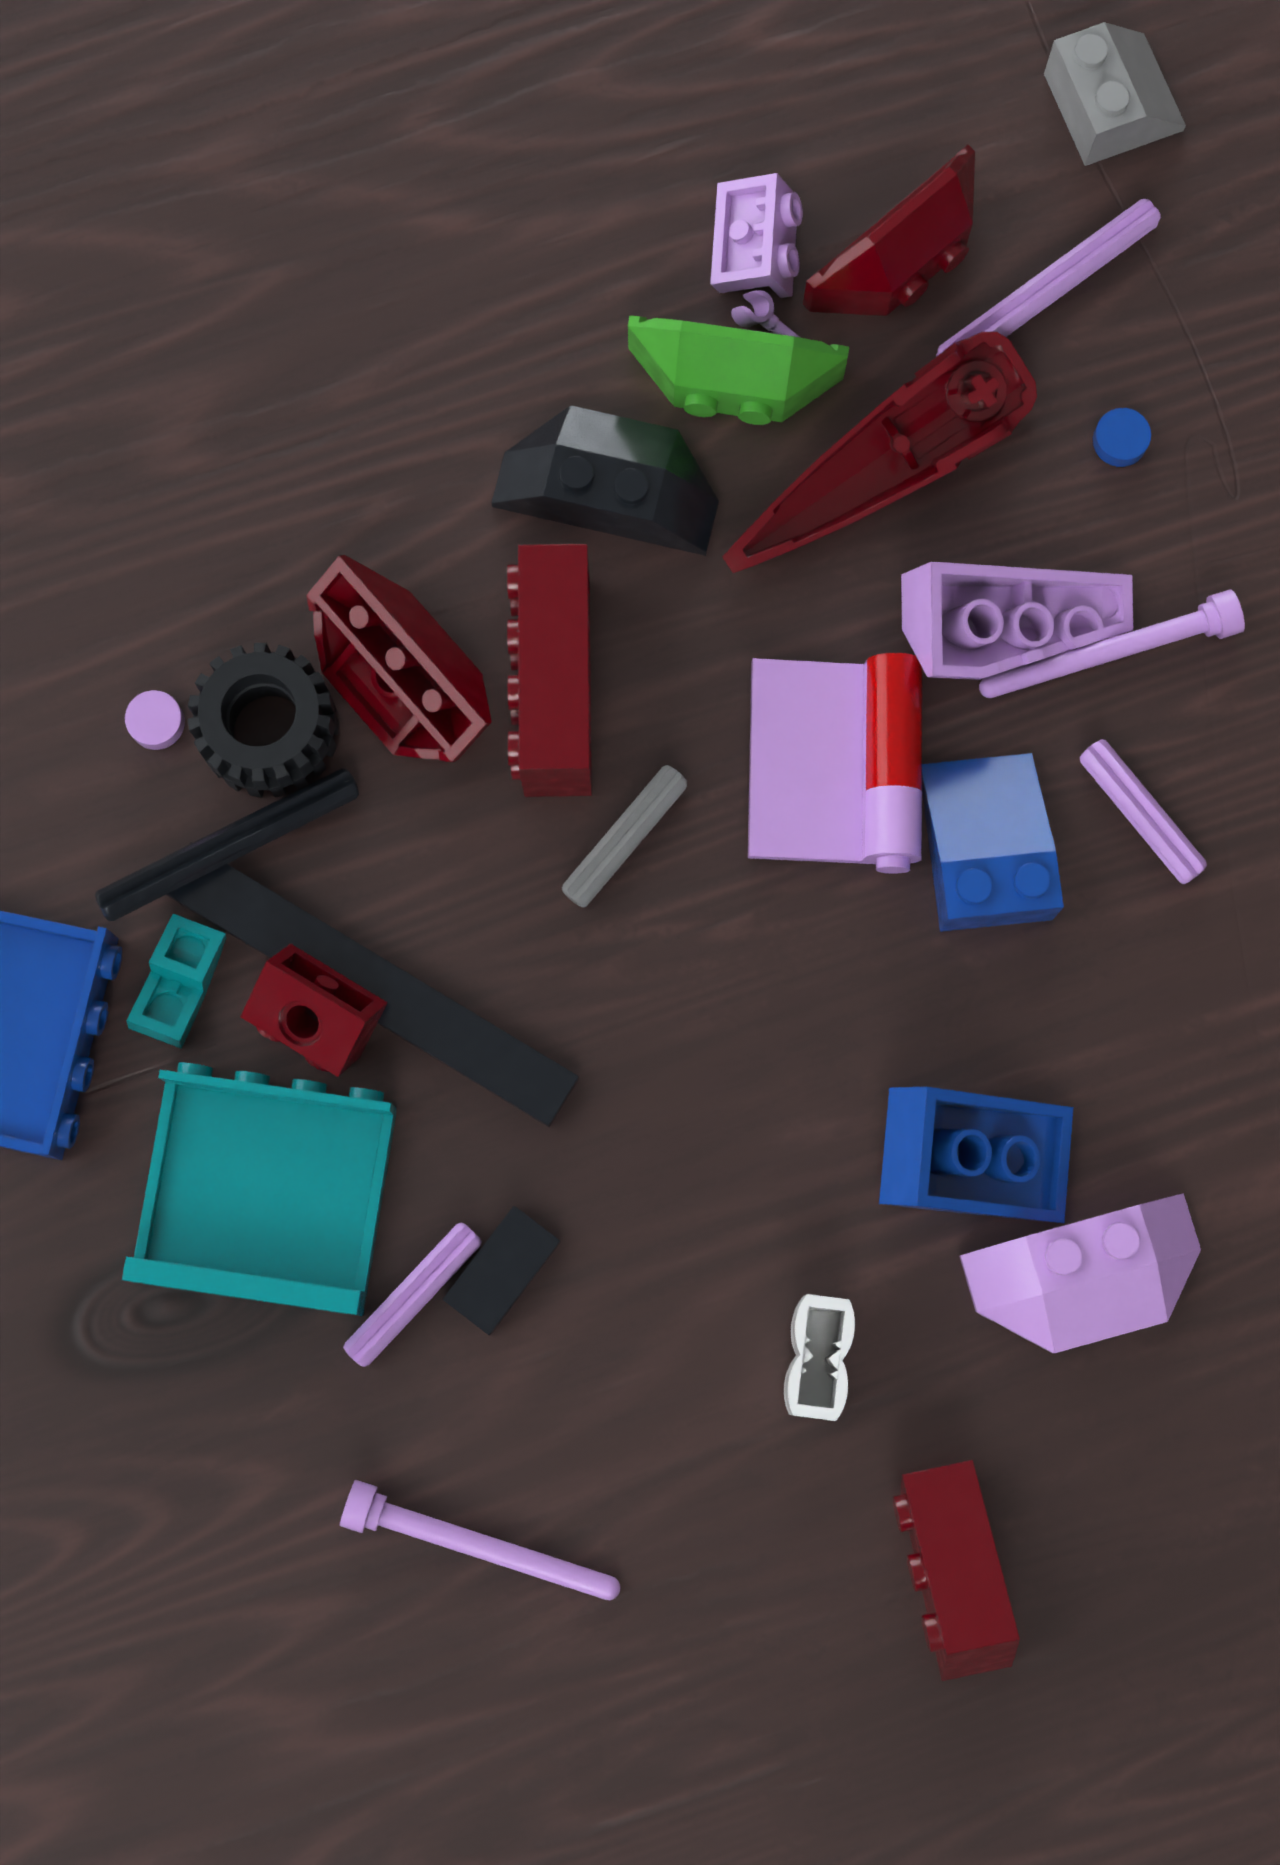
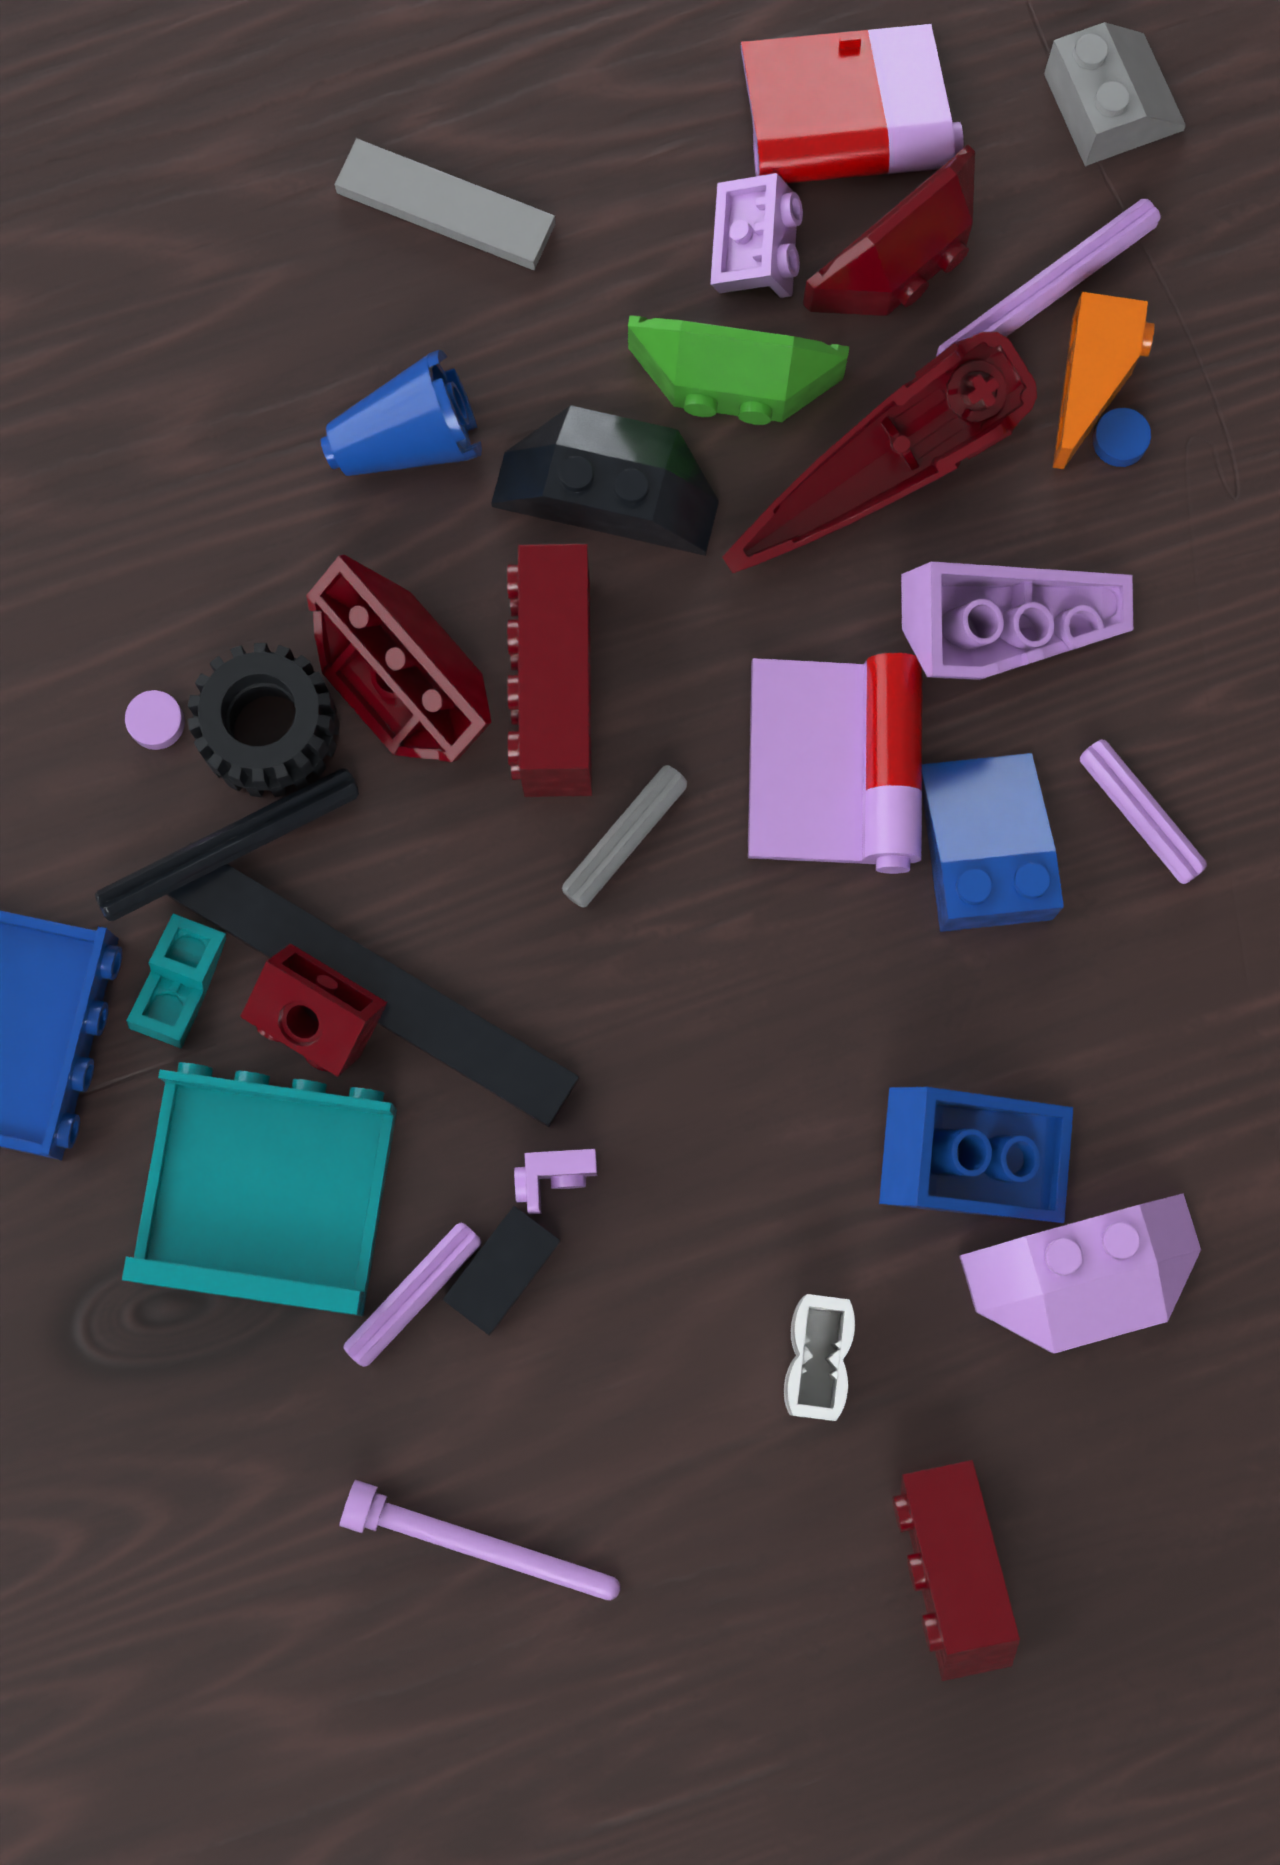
(405, 423): none -> blue cone
(445, 204): none -> light grey tile
(564, 1168): none -> lavender bracket
(762, 315): lavender hand -> none
(849, 104): none -> door
(1102, 353): none -> orange slope
(1218, 617): lavender piece -> none

